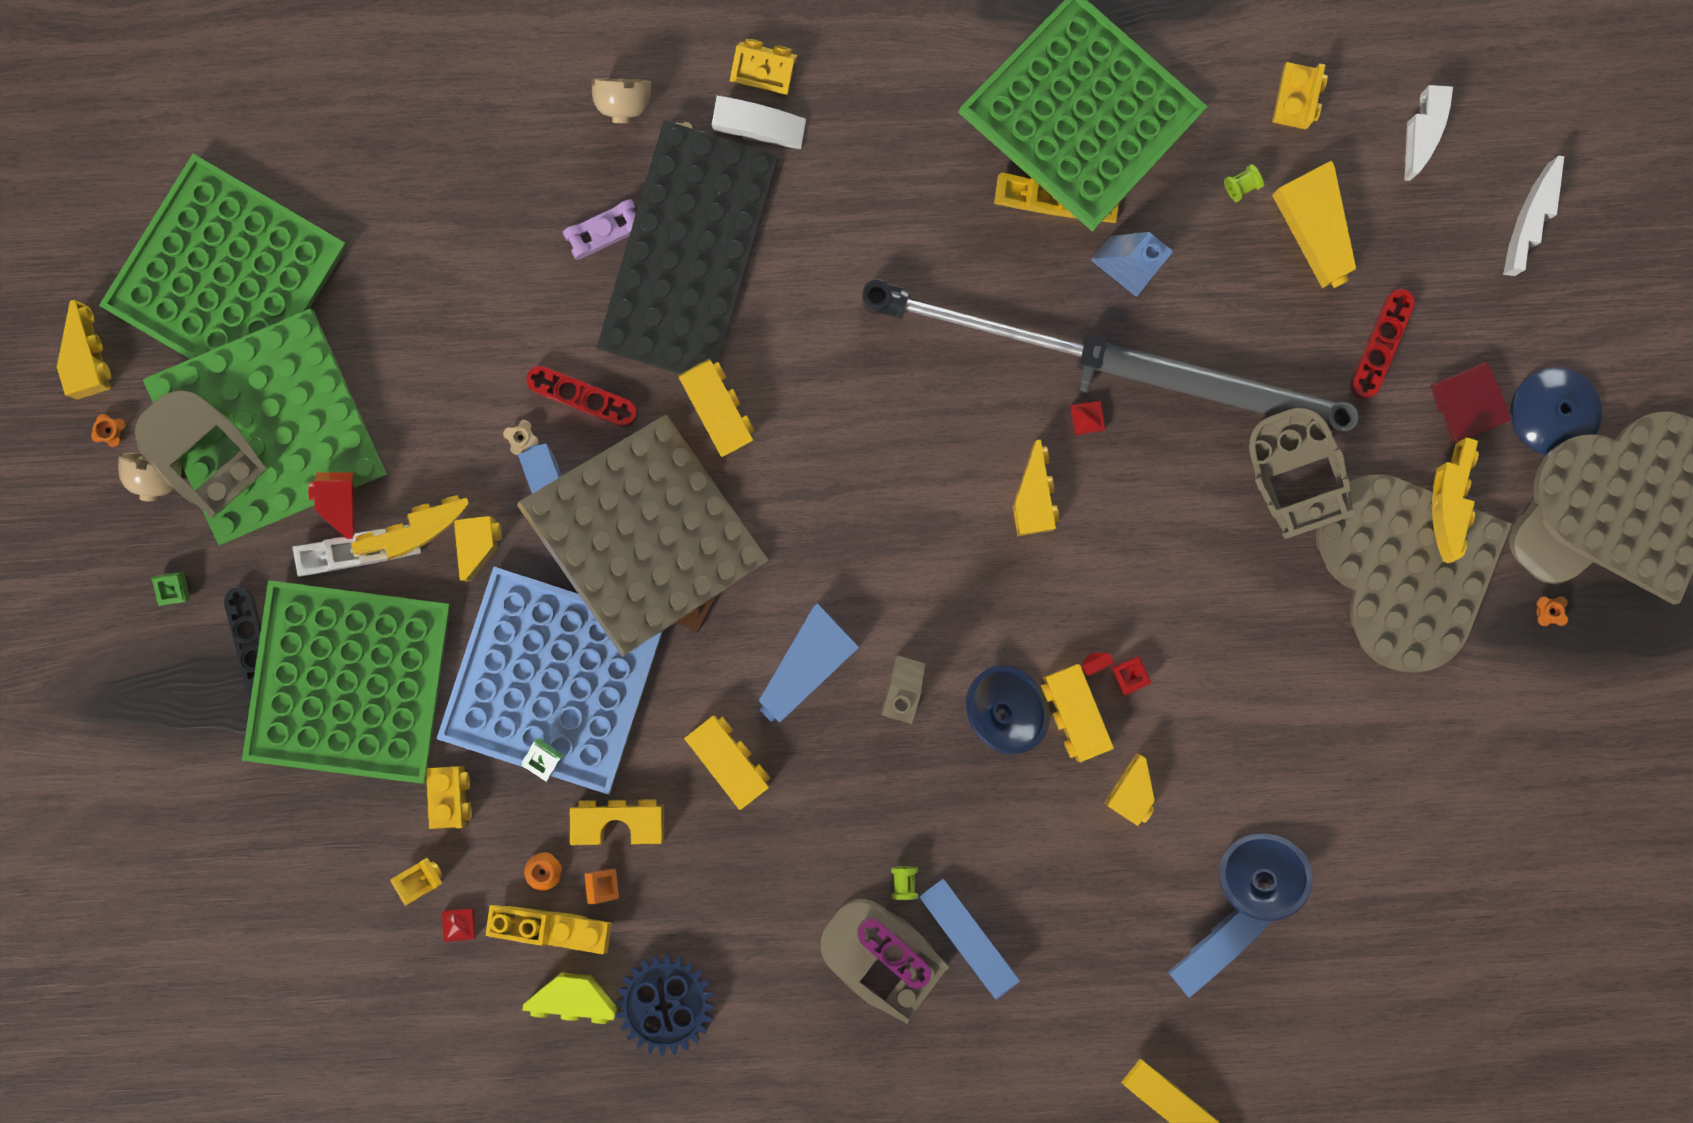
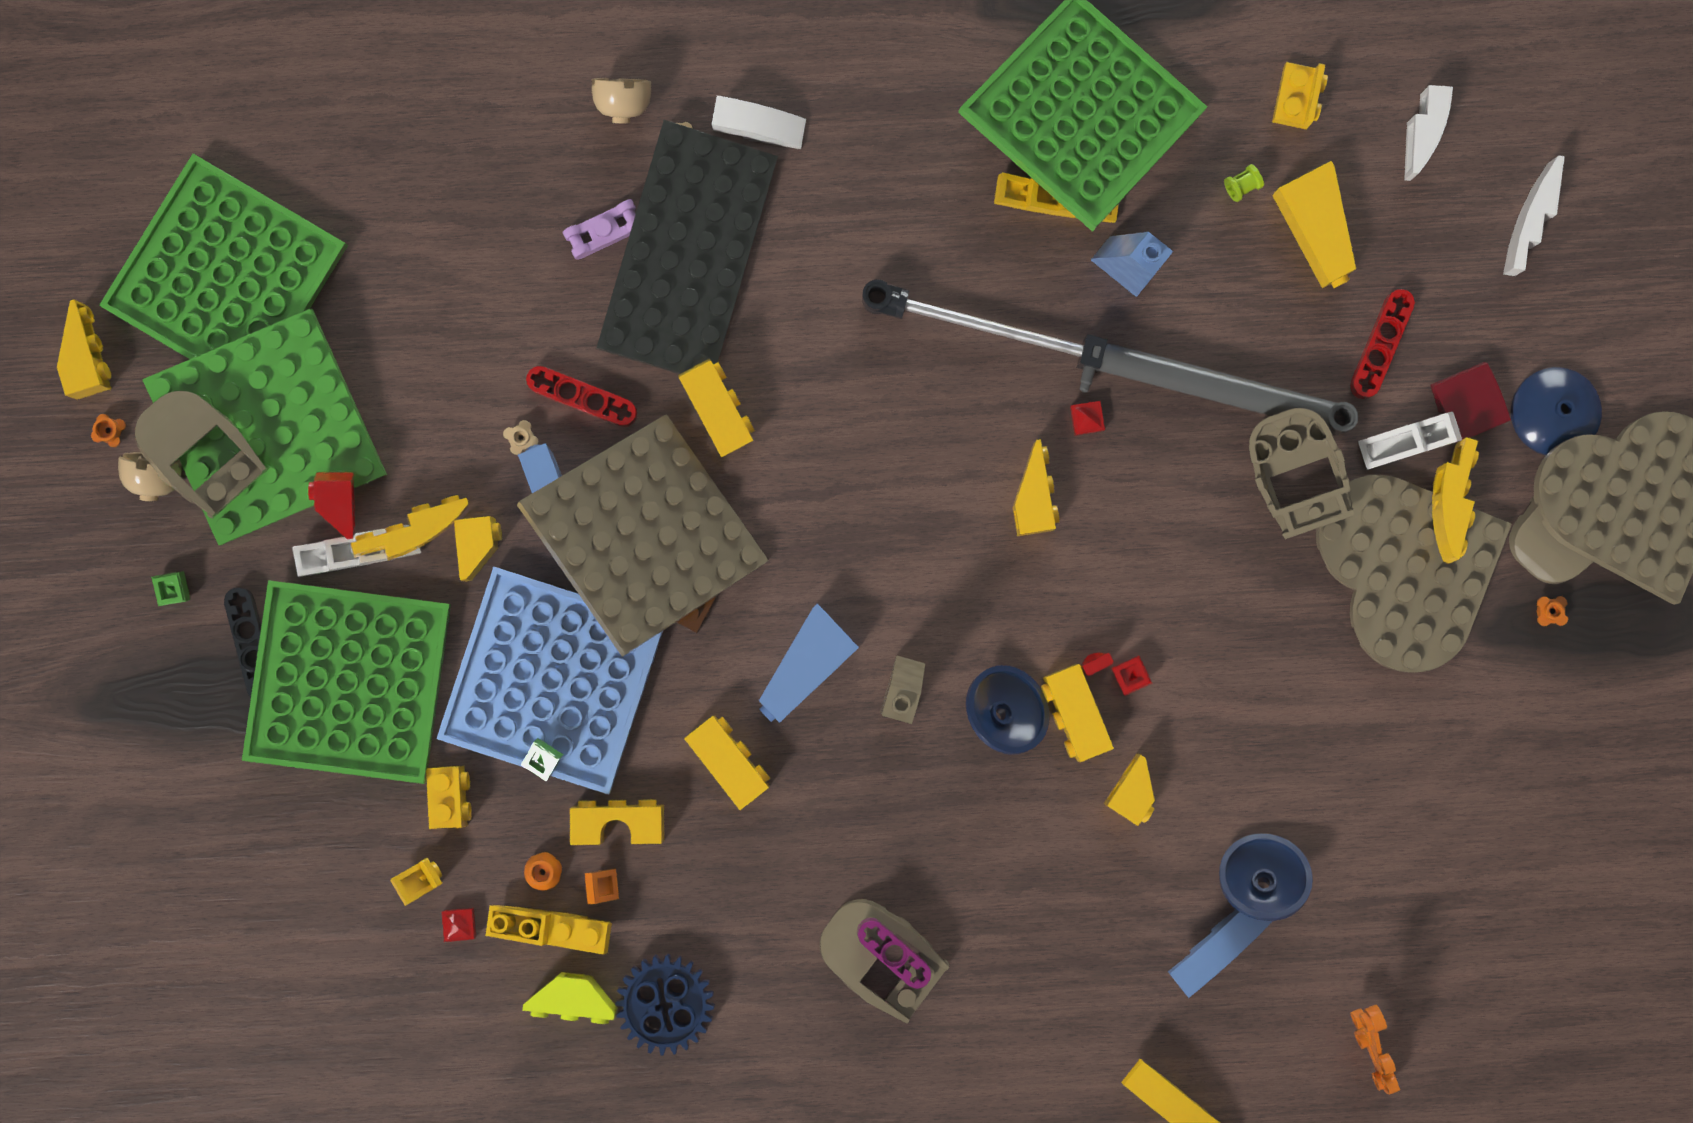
(763, 66): yellow bracket -> none
(904, 883): lime bush -> none
(969, 939): medium blue slope -> none
(1371, 1023): none -> orange plant
(1410, 440): none -> white slope

